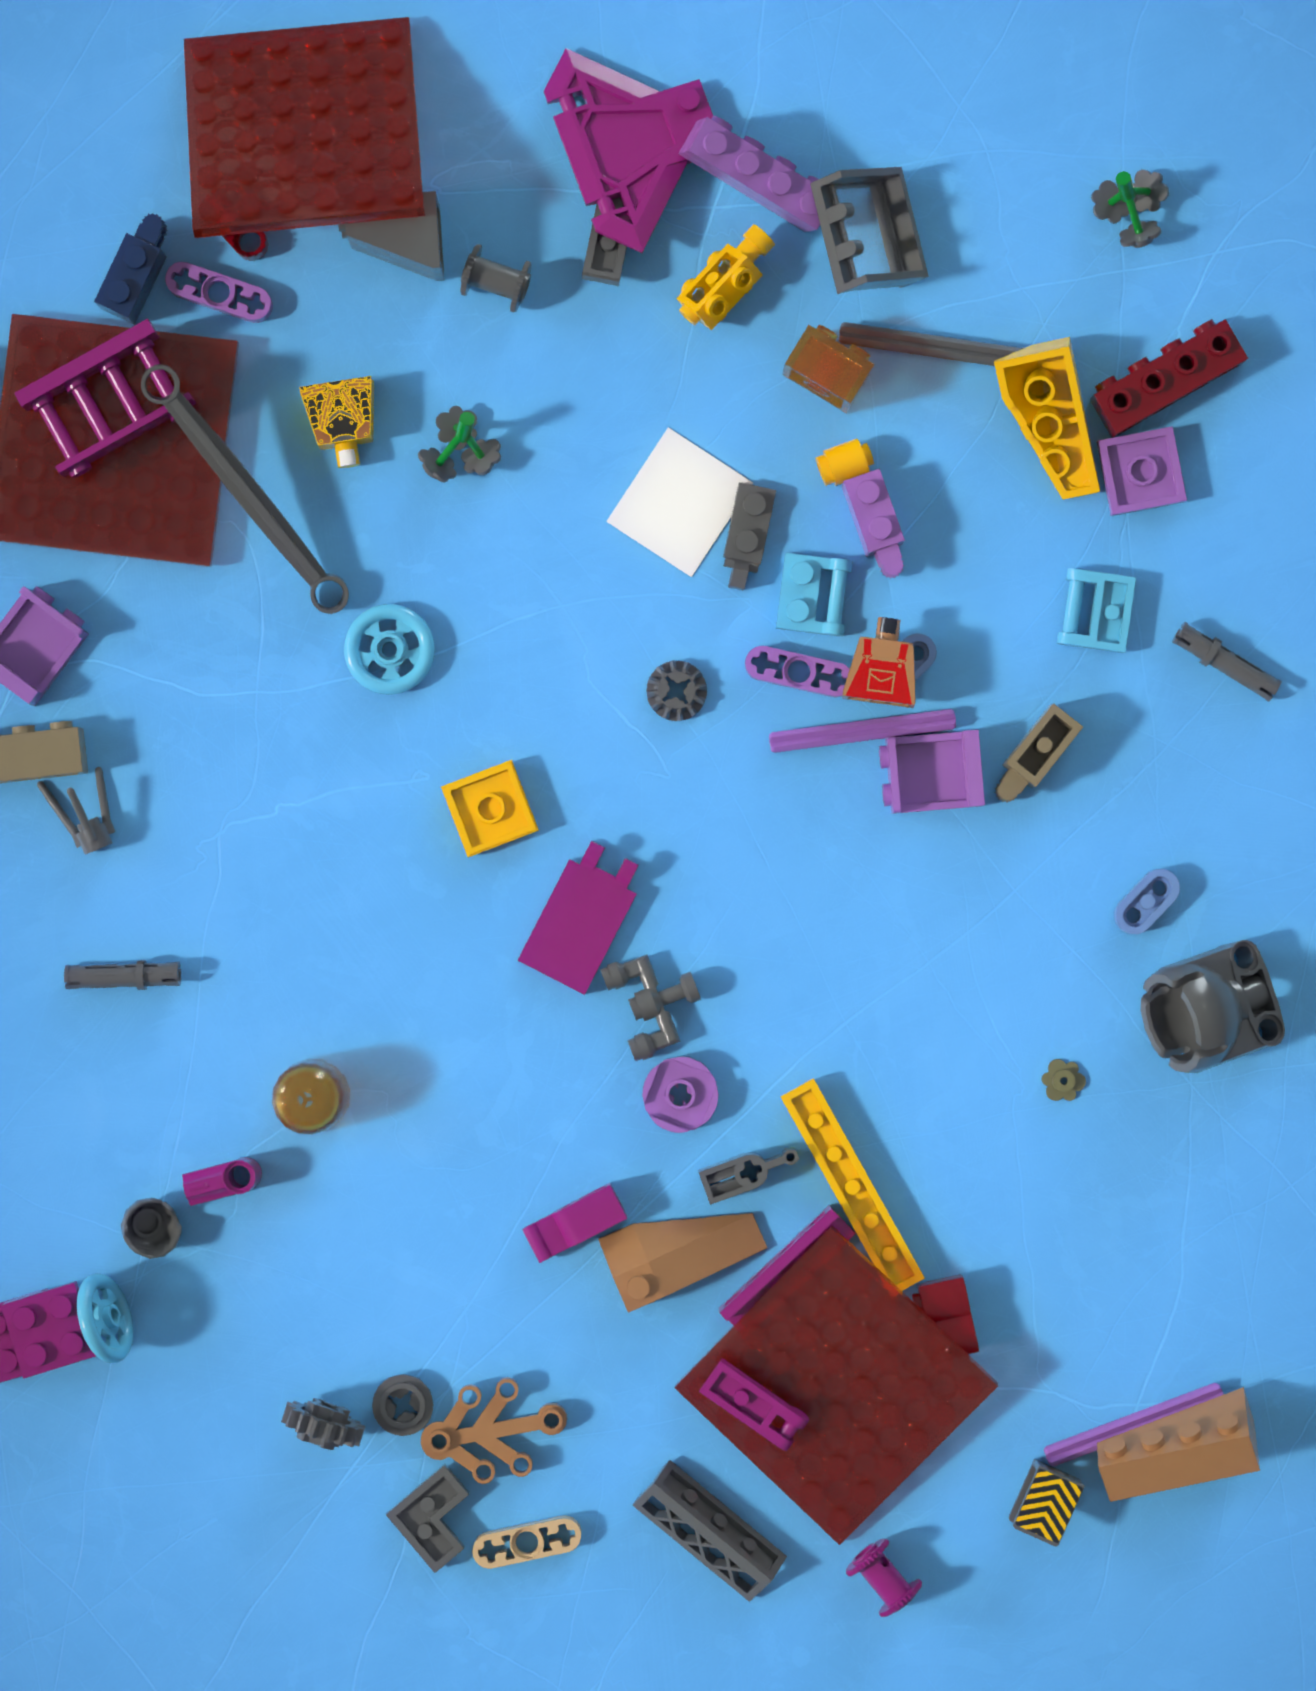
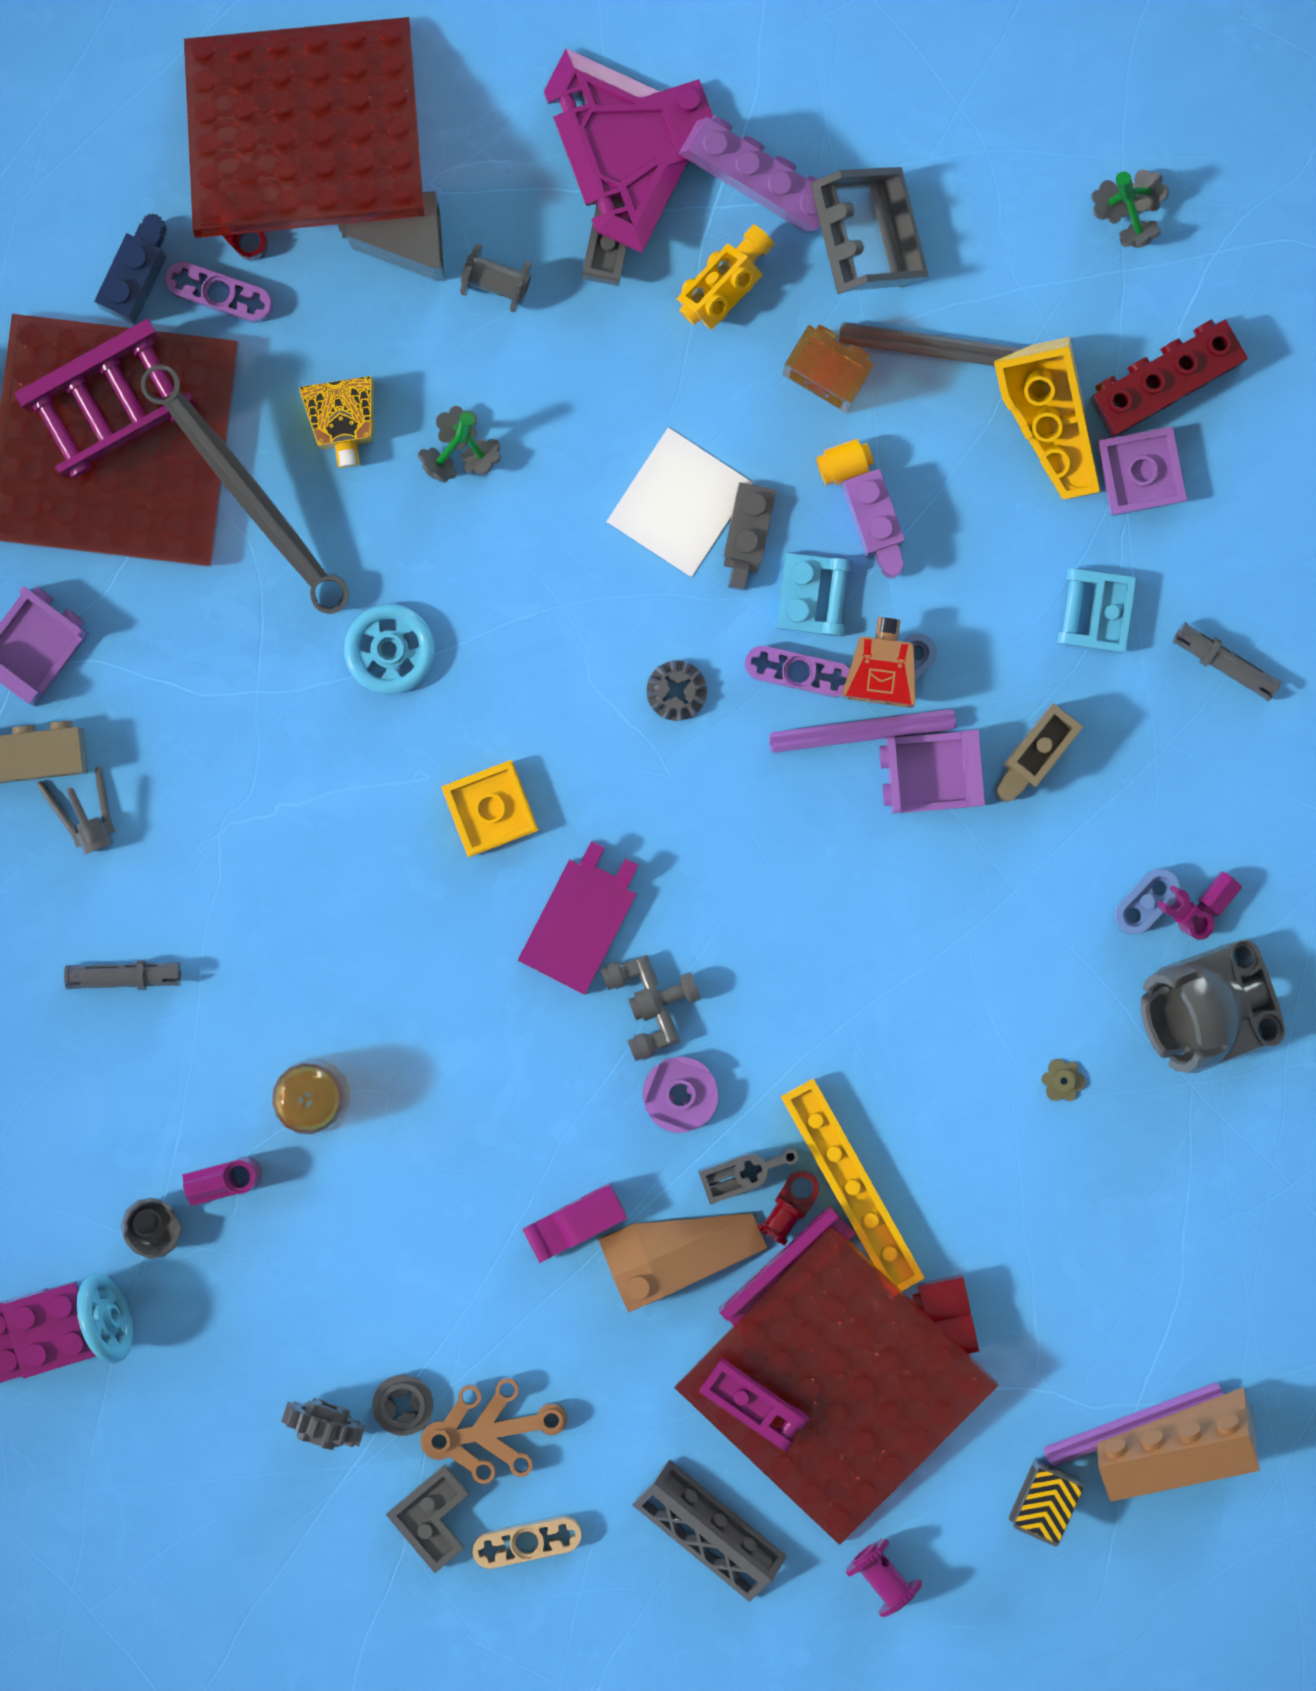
(789, 1208): none -> dark red connector
(1199, 919): none -> magenta bar

